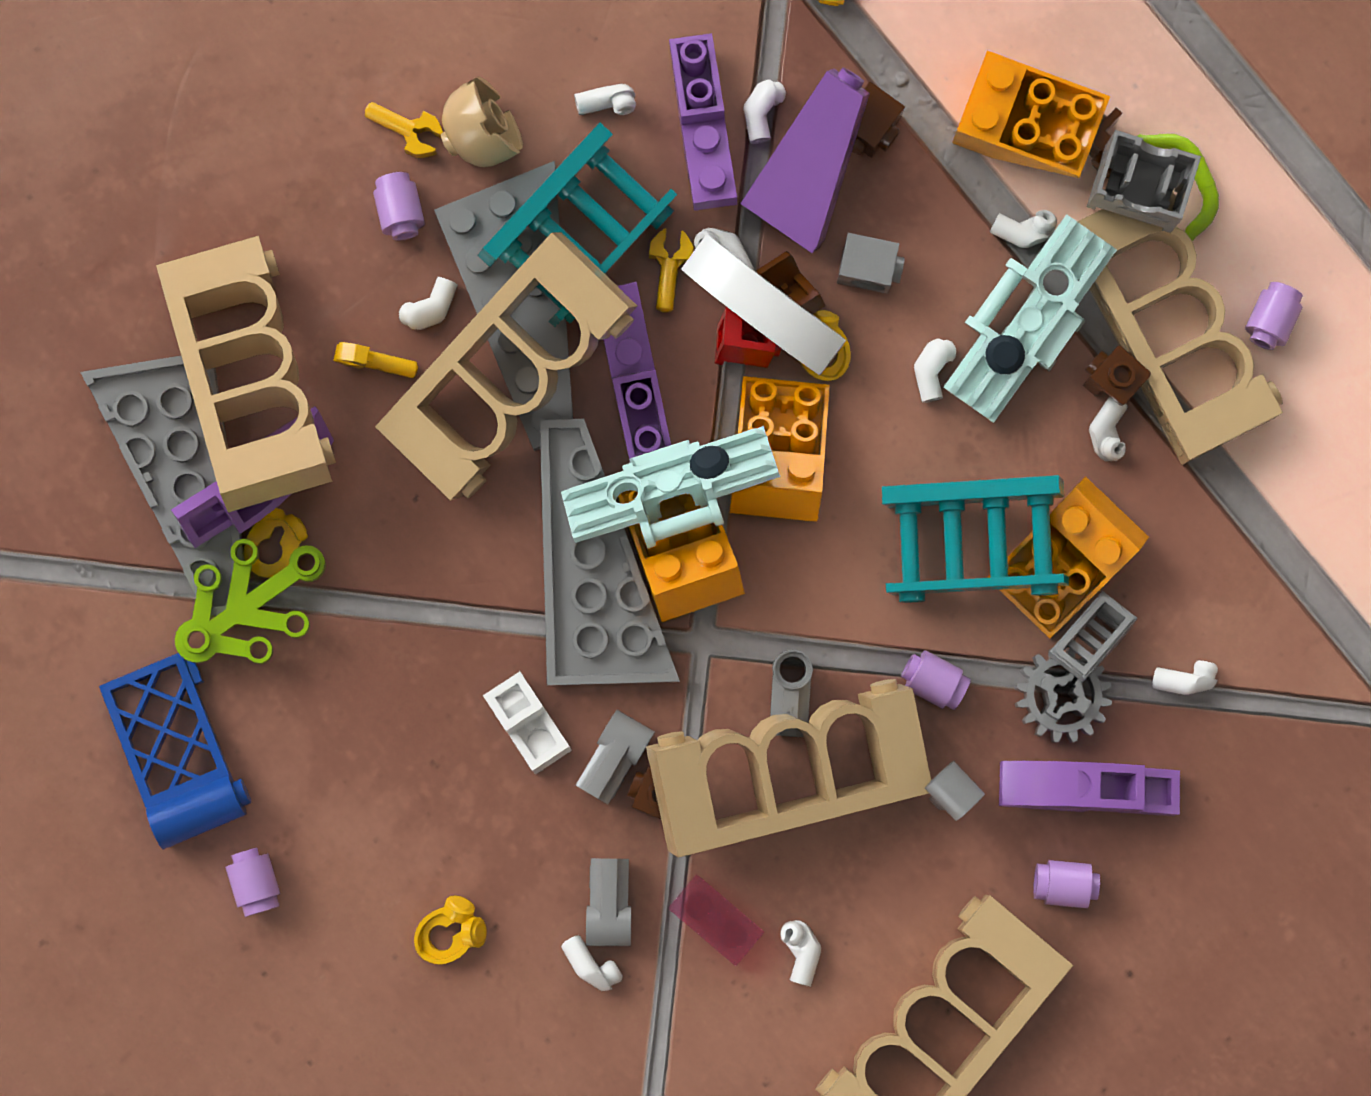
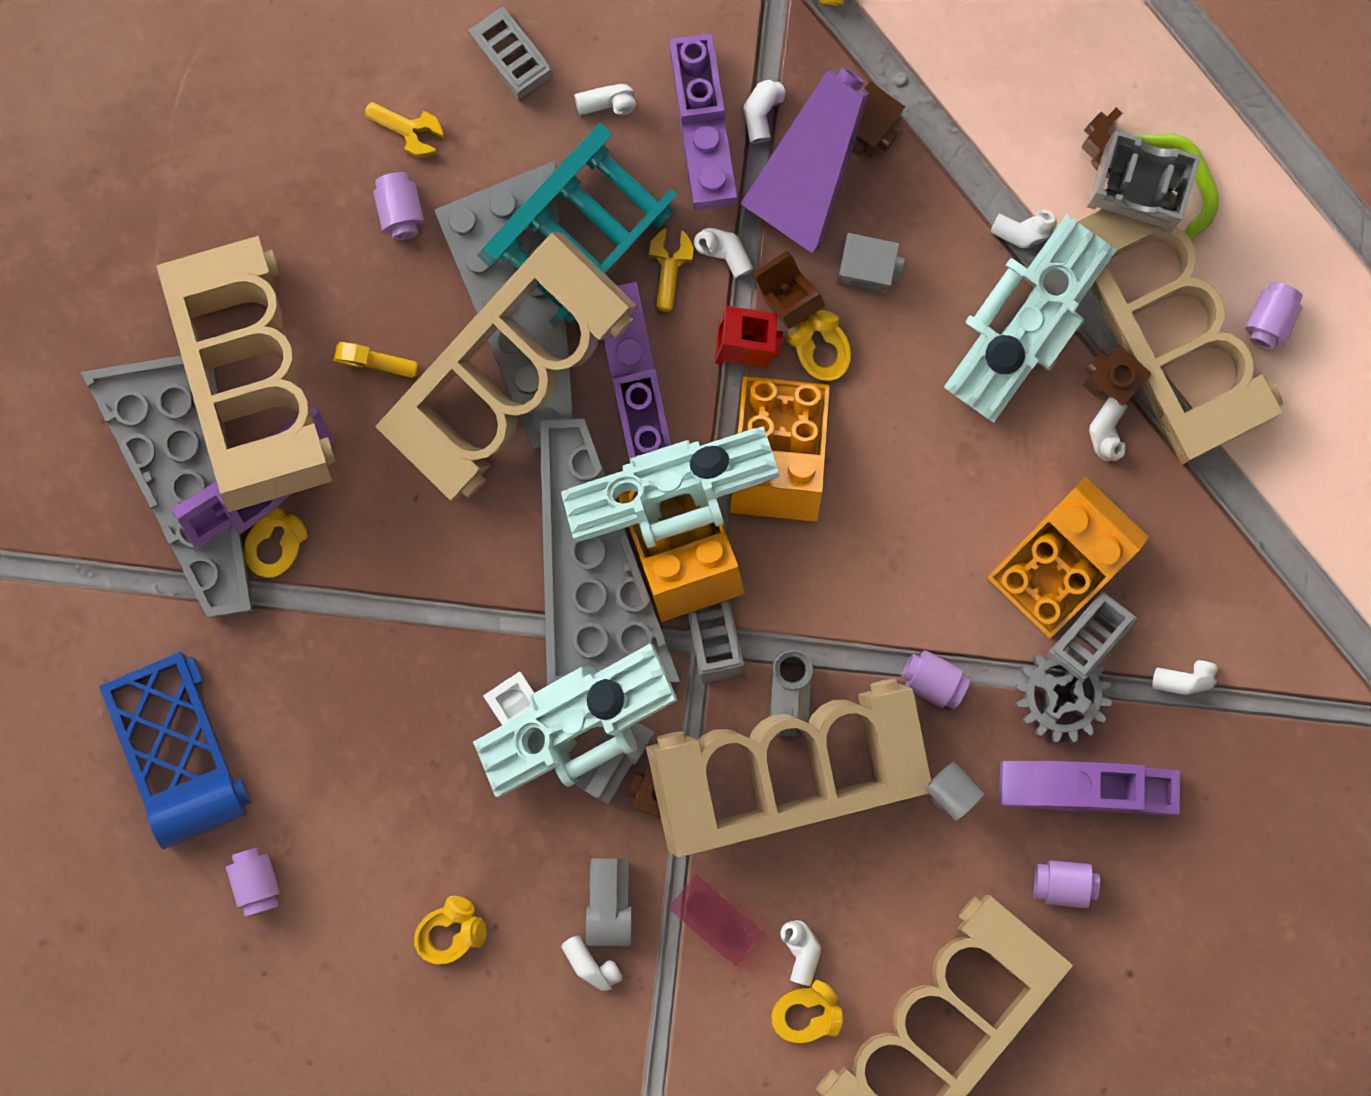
(244, 607): lime plant -> none
(430, 310): white arm -> none
(478, 127): tan cylinder -> none
(530, 80): none -> light grey slope
(570, 707): none -> light aqua piece
(722, 669): none -> light grey slope
(763, 305): white slope -> none
(826, 1024): none -> yellow piece
(929, 364): white arm -> none
(995, 498): teal fence -> none
(1030, 117): light orange slope -> none

